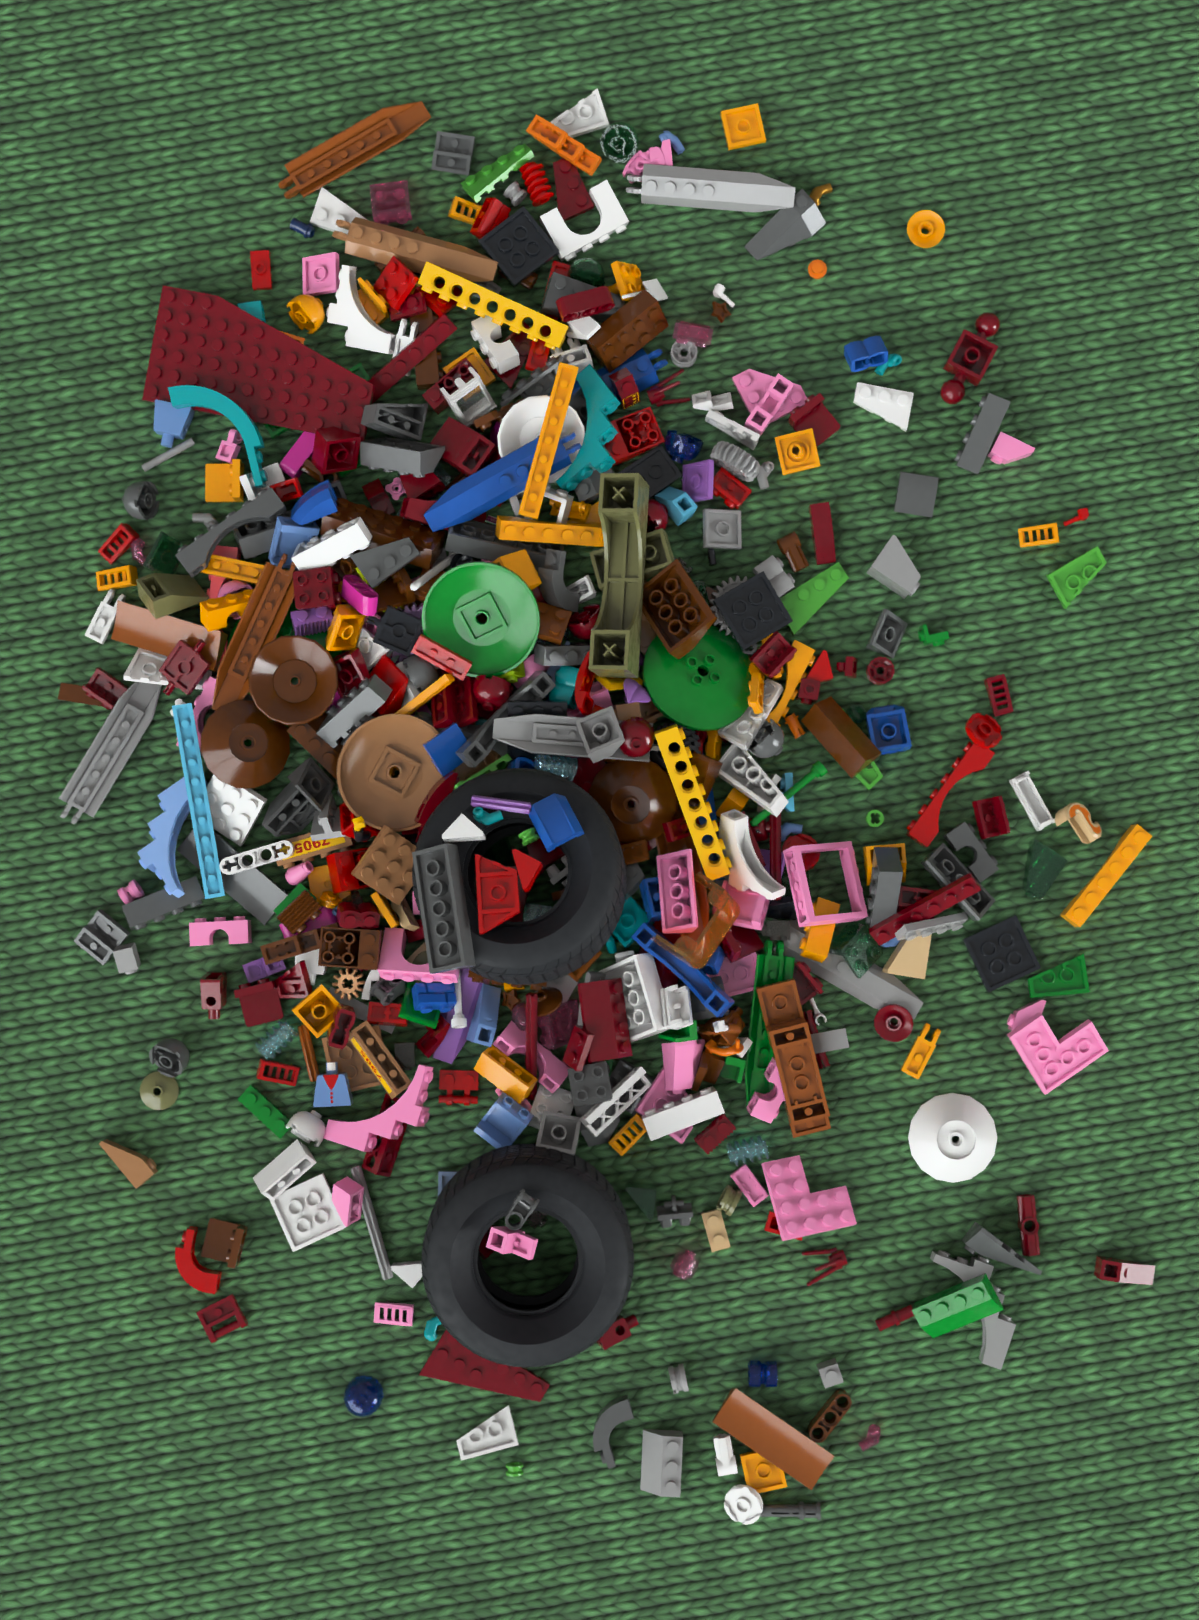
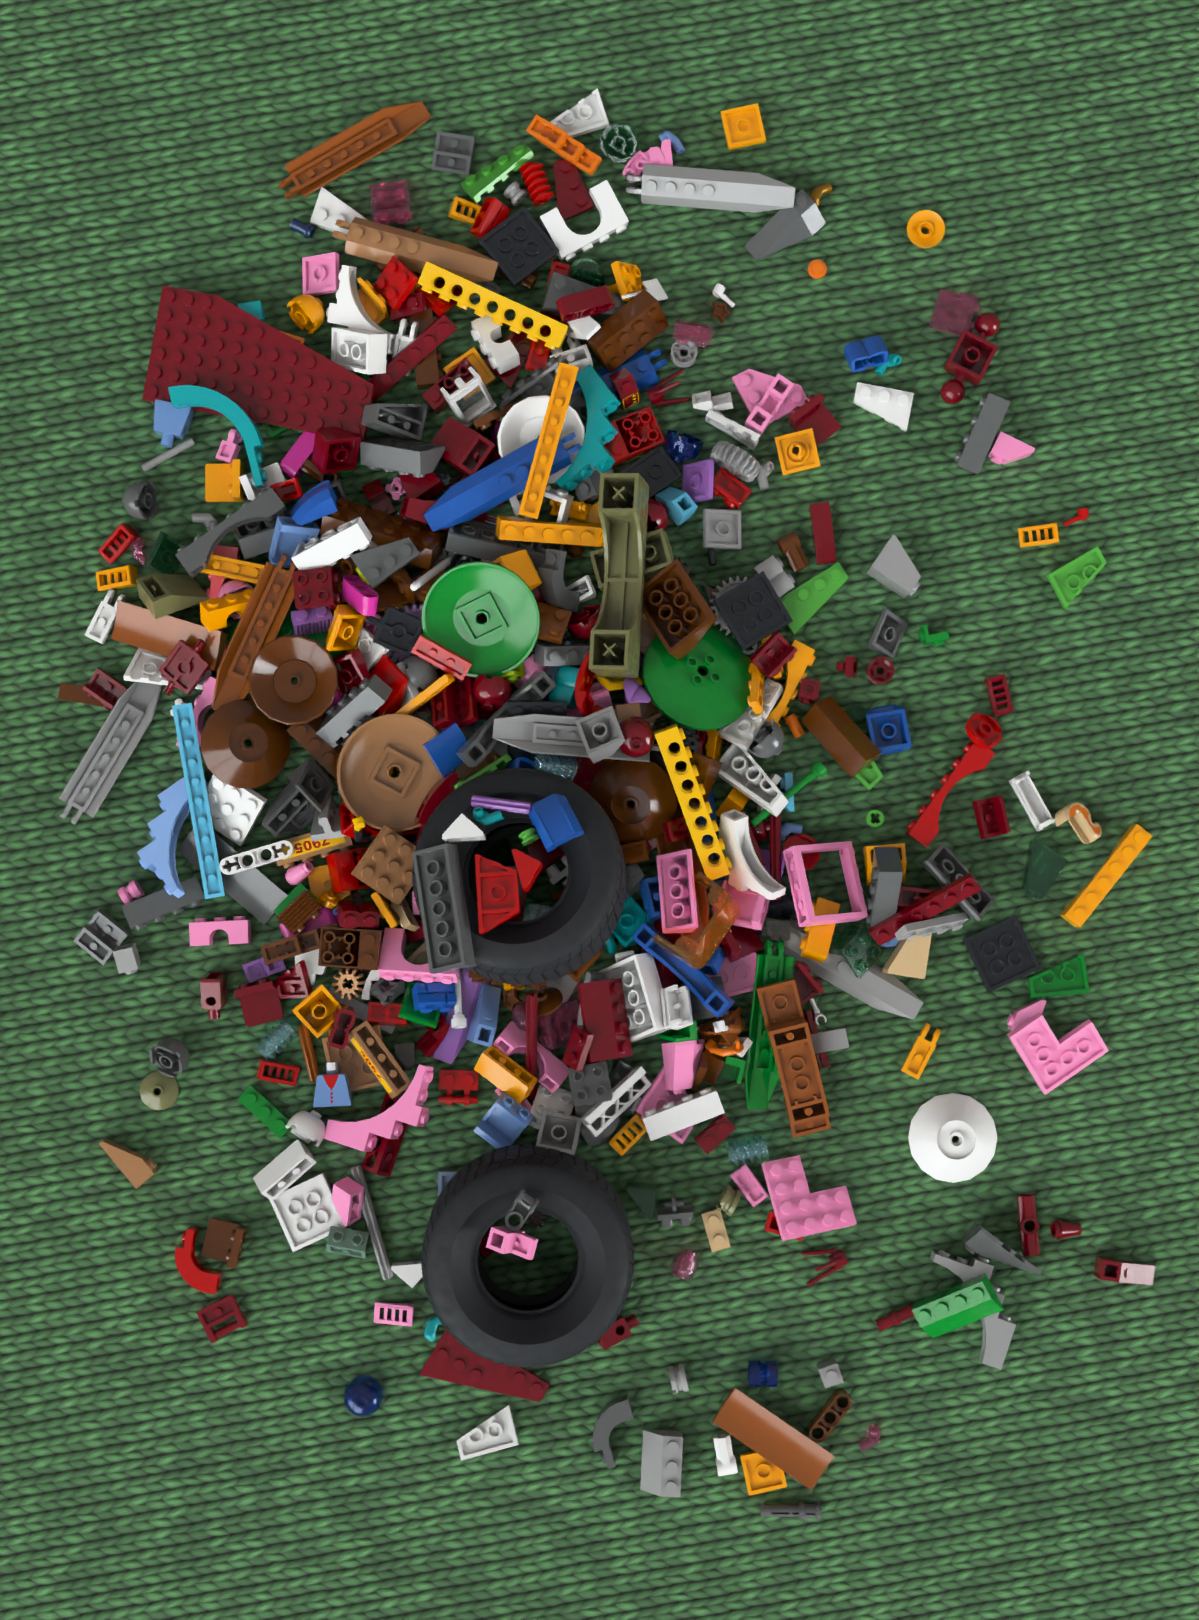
(261, 270): red plate -> none
(347, 1242): none -> sand green bracket
(359, 350): none -> white slope
(514, 1469): bright green bush -> none
(574, 551): none -> reddish brown plate
(743, 1504): white tile -> none
(767, 1105): bright pink arch -> none
(821, 669): red slope -> none
(893, 1031): dark red dish -> none
(916, 494): dark grey slope -> none
(954, 312): none -> clear pink plate
(982, 864): dark grey arch -> none
(1064, 1229): none -> dark red cone

